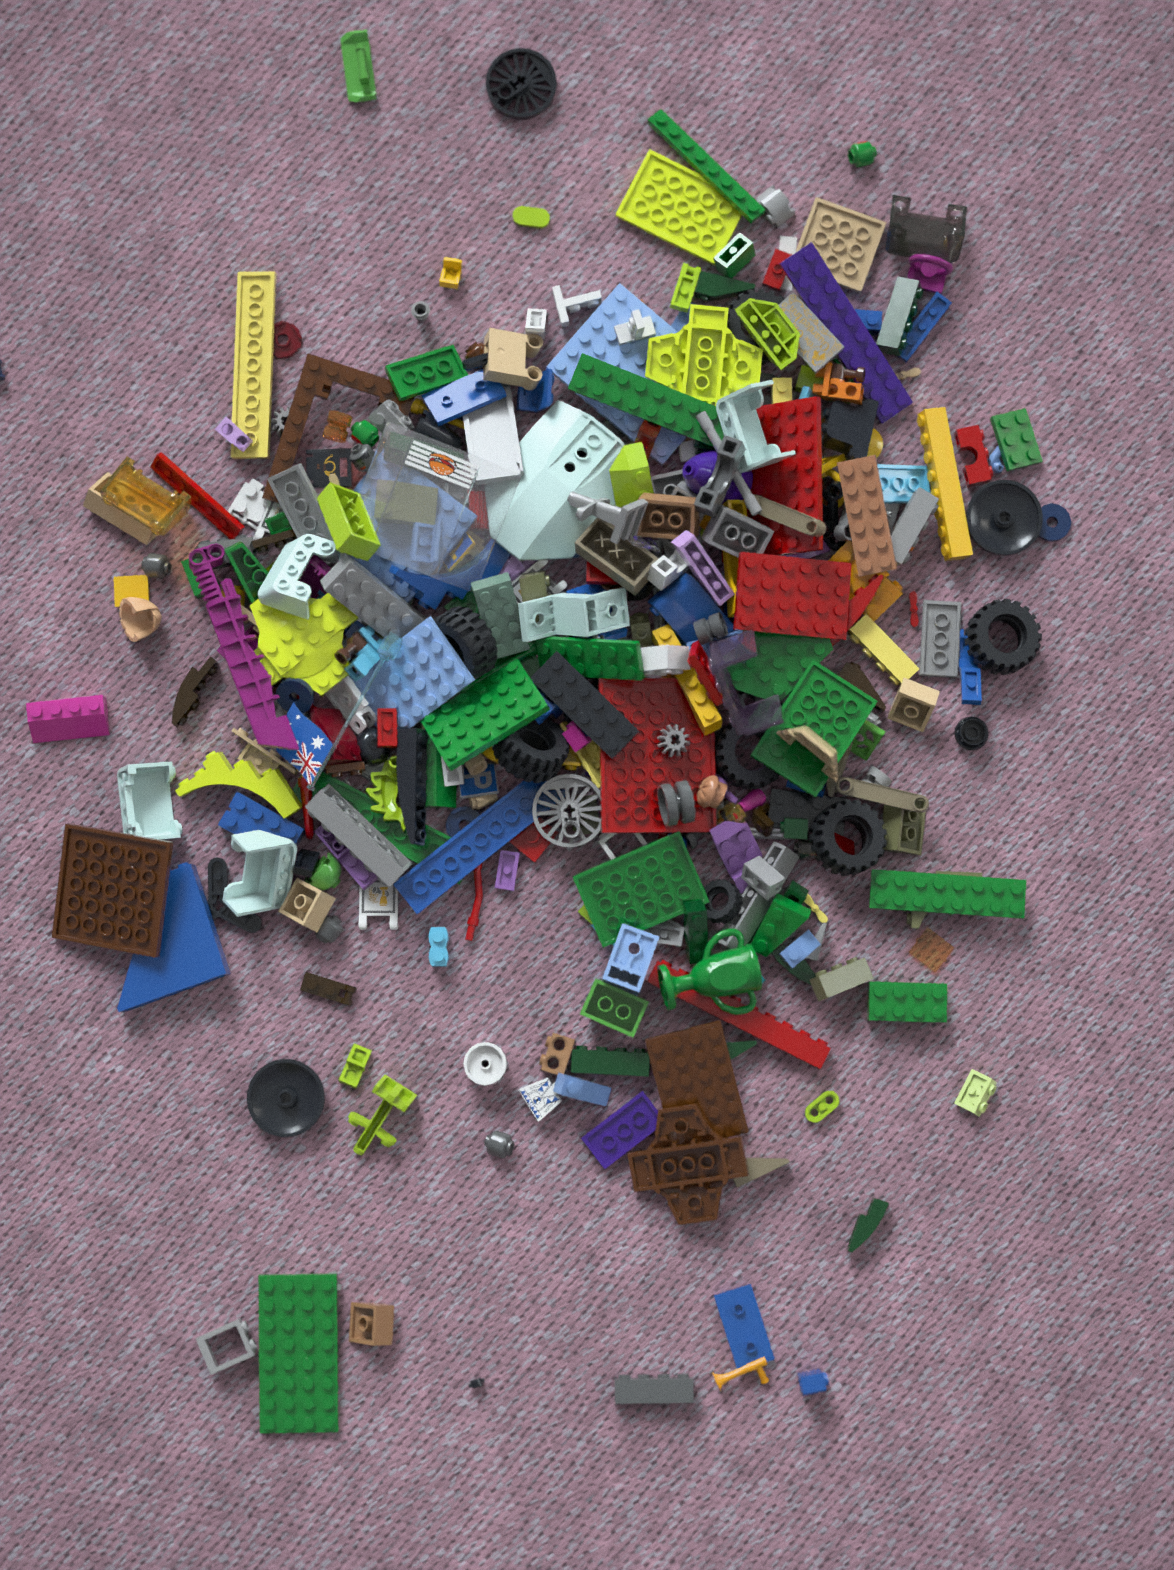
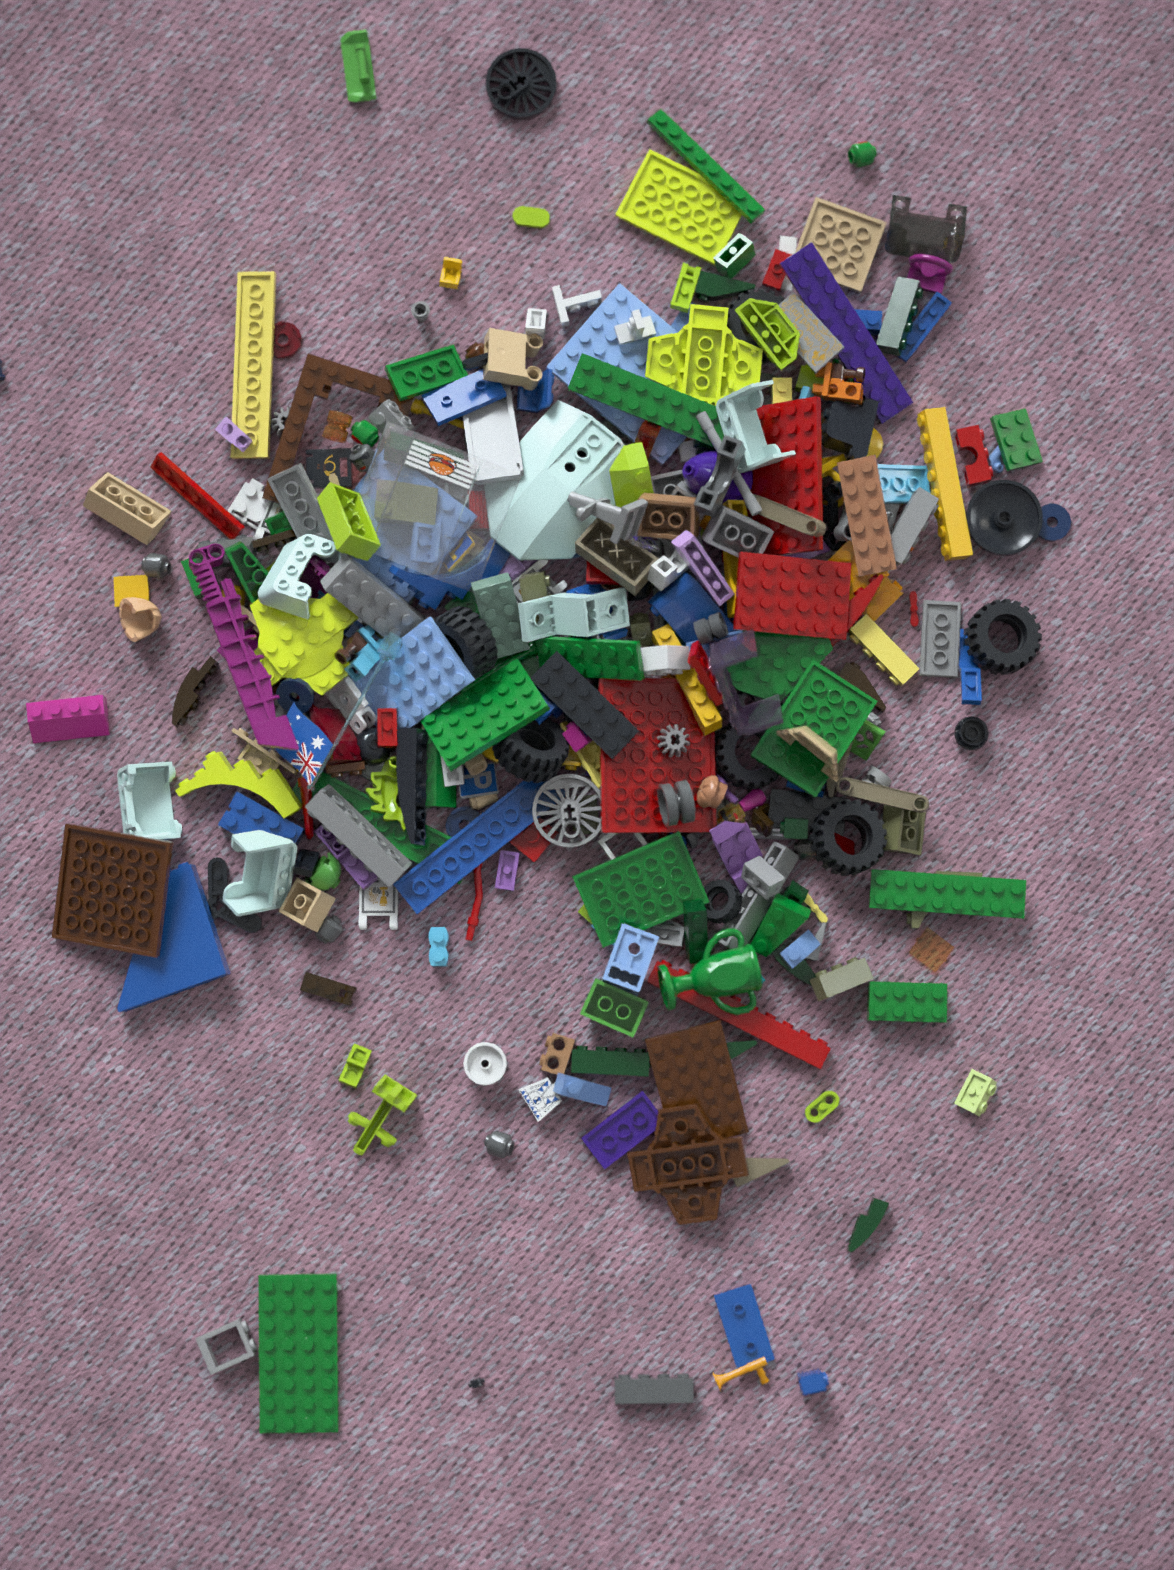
(144, 499): clear yellow windscreen -> none
(285, 1098): black dish -> none
(371, 1323): medium nougat slope -> none
(442, 433): black cone -> none
(776, 206): light grey cylinder -> none
(910, 373): tan piece -> none
(913, 704): tan brick -> none

